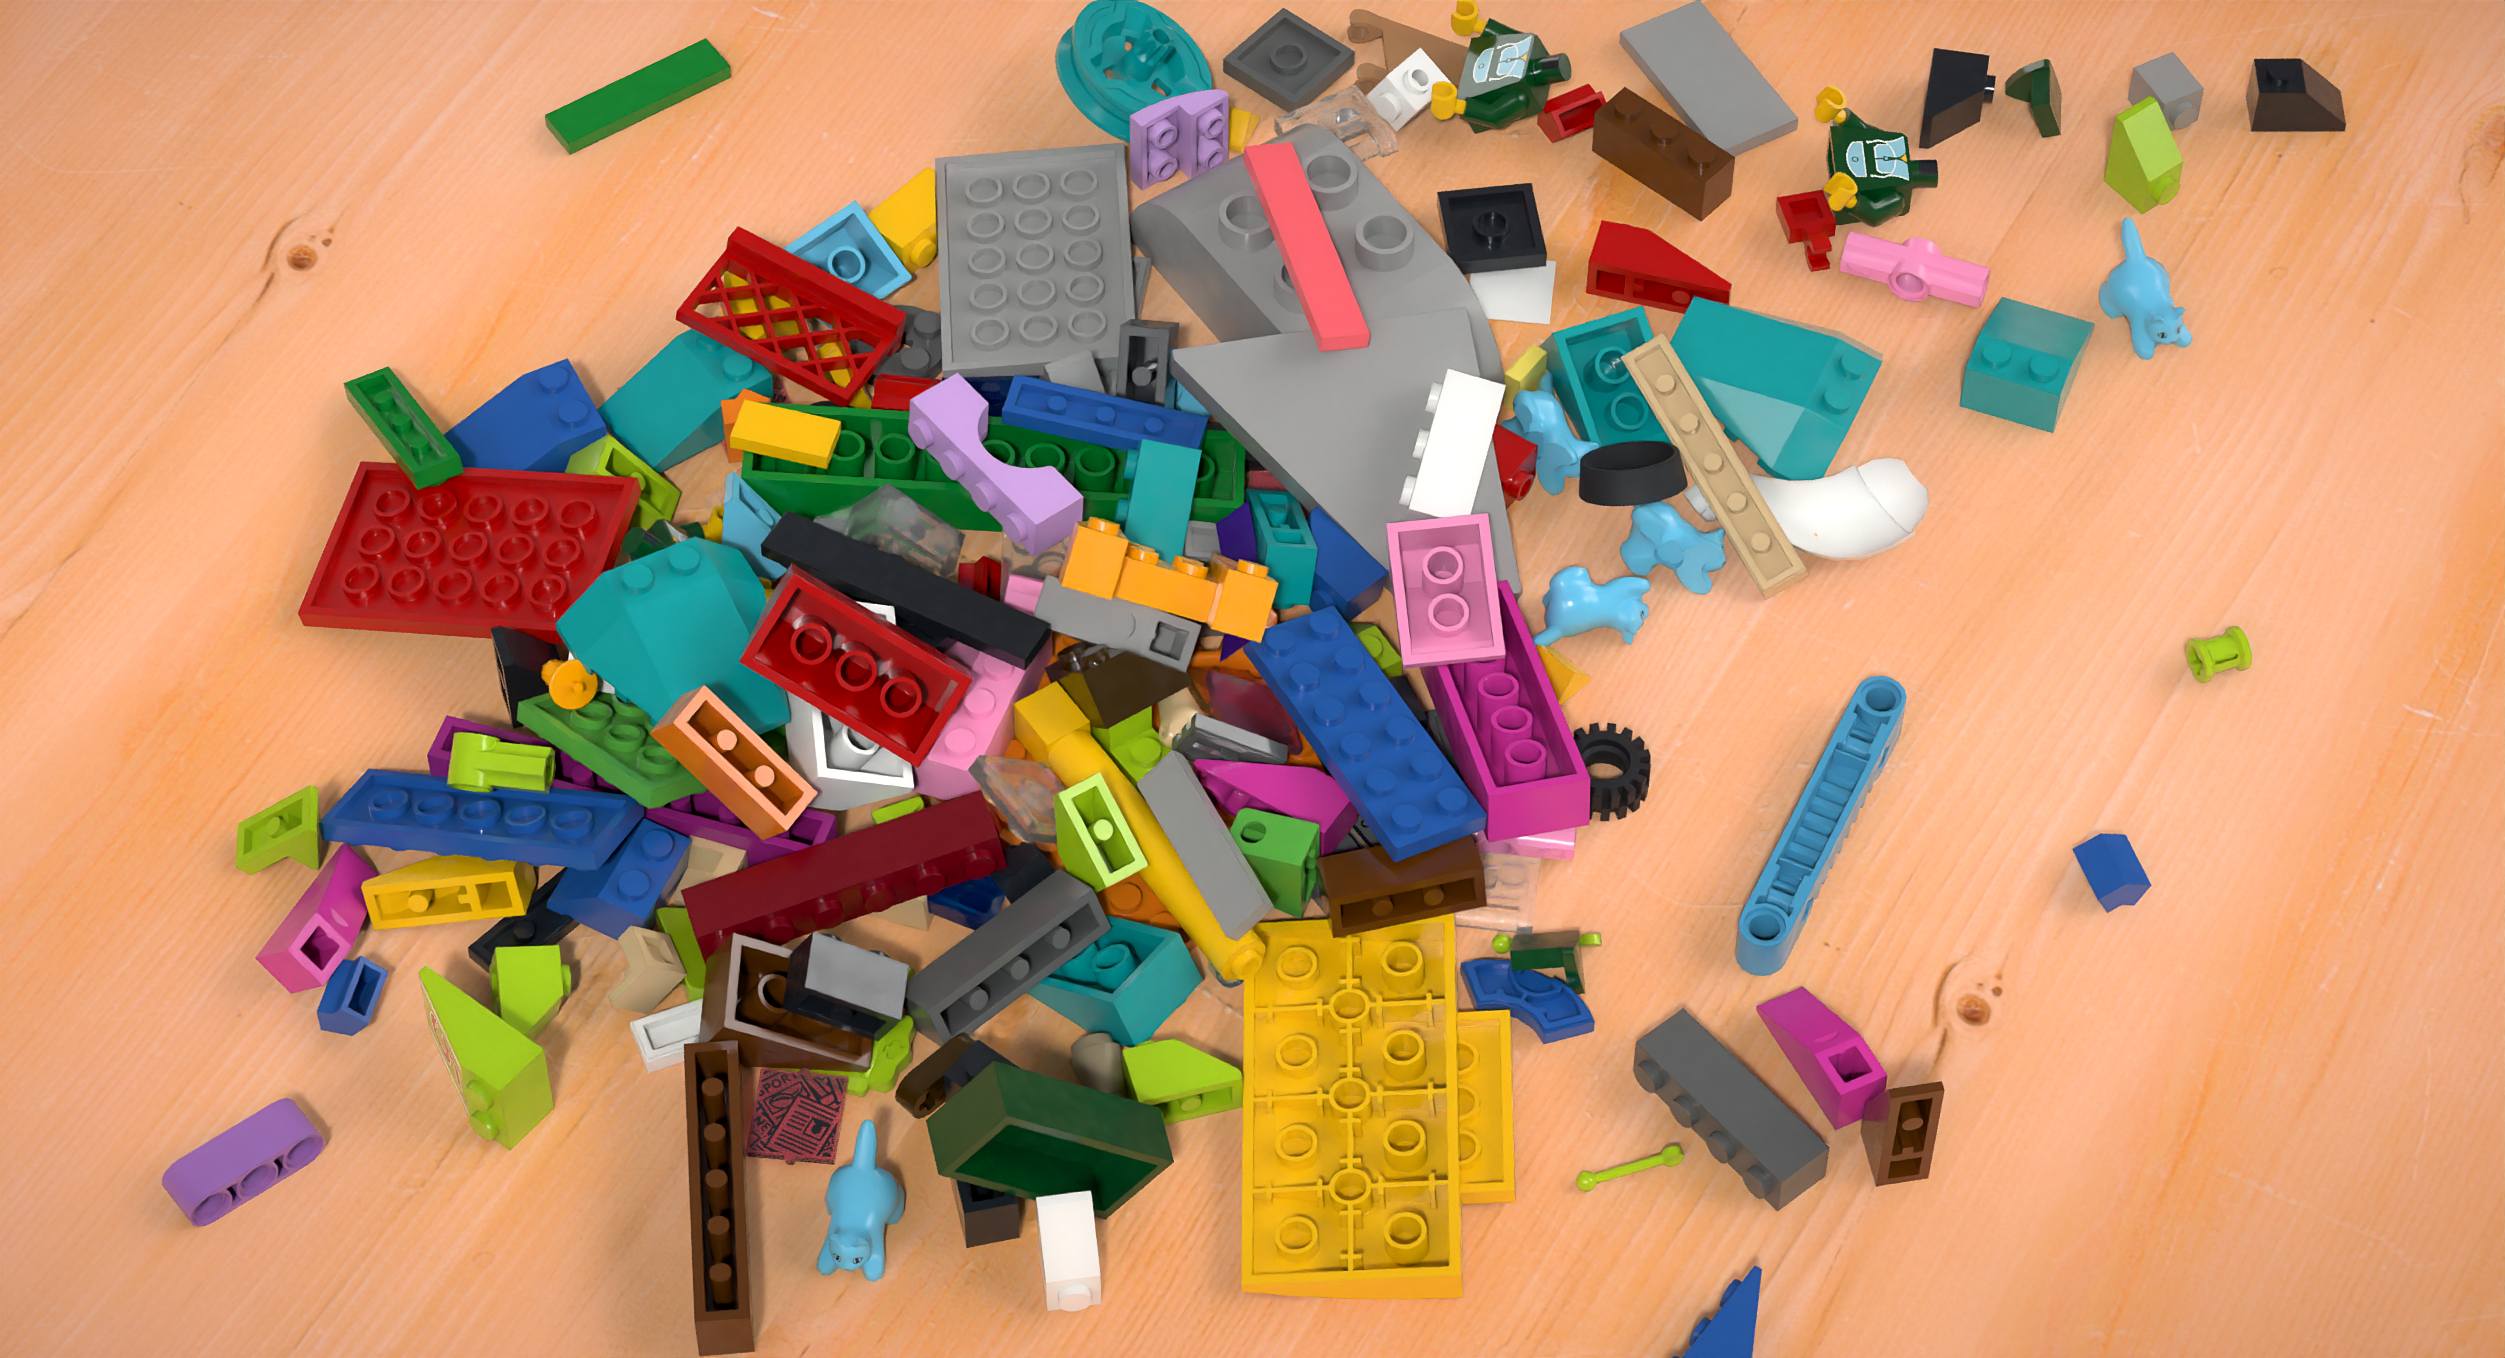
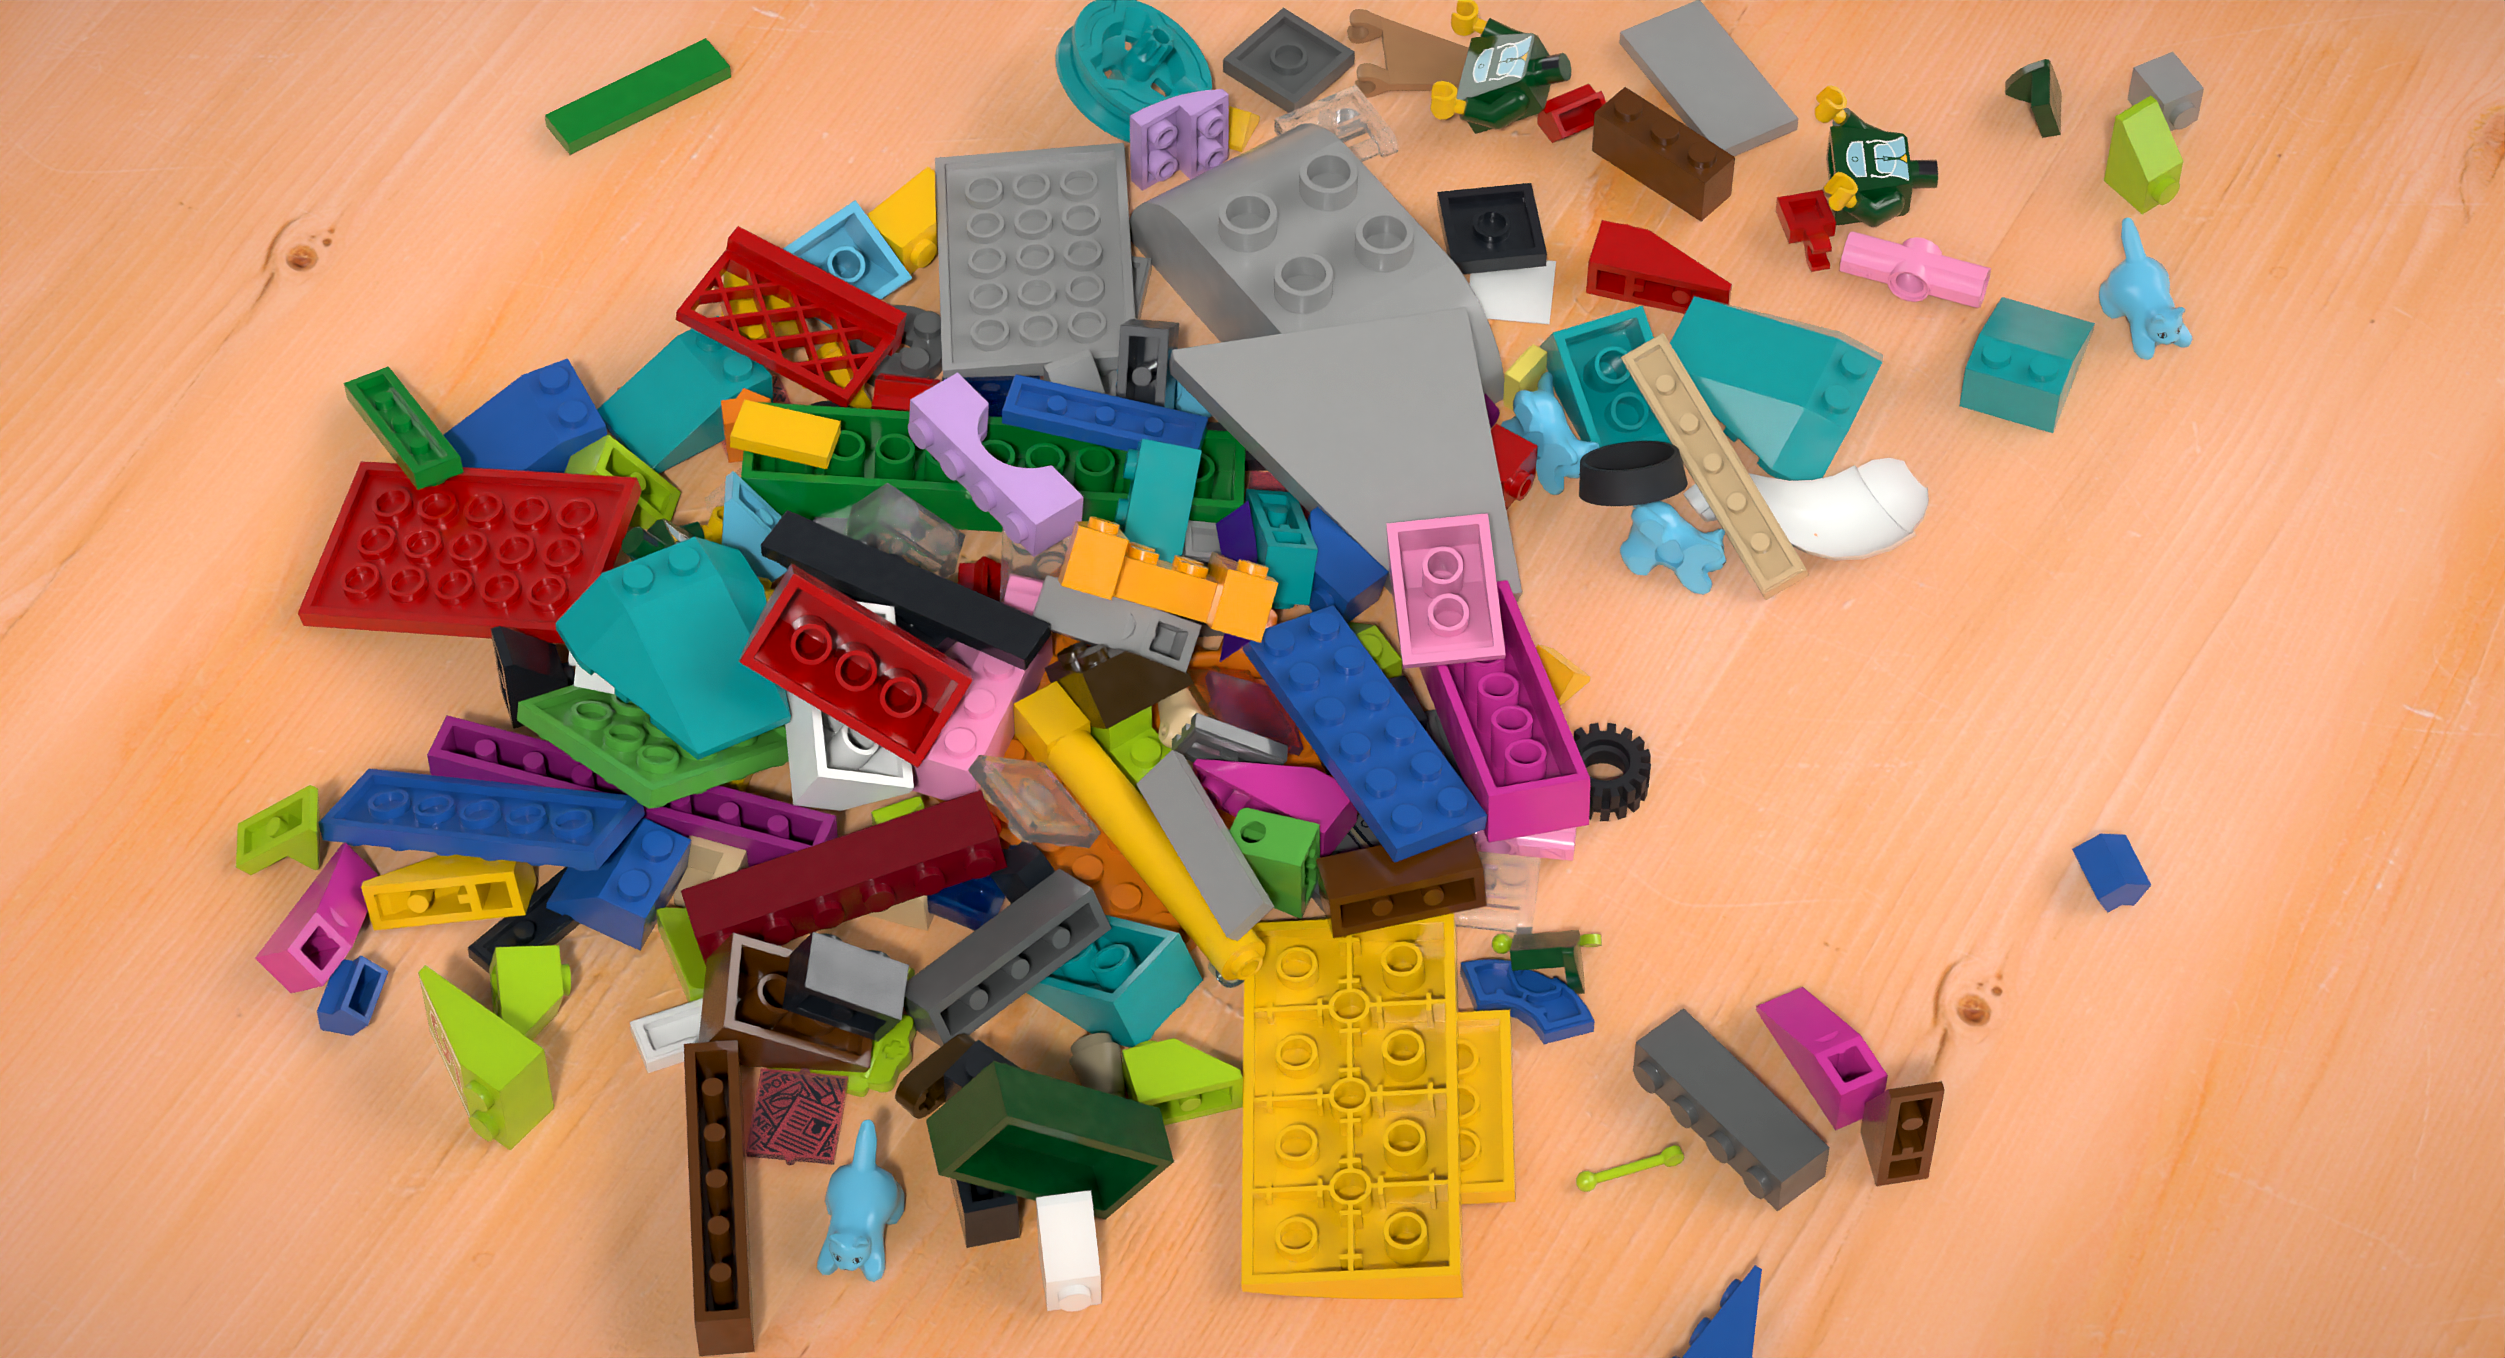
(242, 1162): medium lavender beam -> none
(485, 763): lime piece -> none
(569, 683): light orange piece -> none
(651, 971): tan panel -> none
(733, 763): orange brick -> none
(1094, 835): lime slope -> none
(1306, 247): coral tile -> none
(1406, 89): white brick -> none
(1453, 447): white brick -> none
(1579, 605): medium azure animal -> none
(1819, 825): dark azure gear -> none
(1955, 94): black slope -> none
(2218, 654): lime bush -> none
(2292, 98): black slope -> none

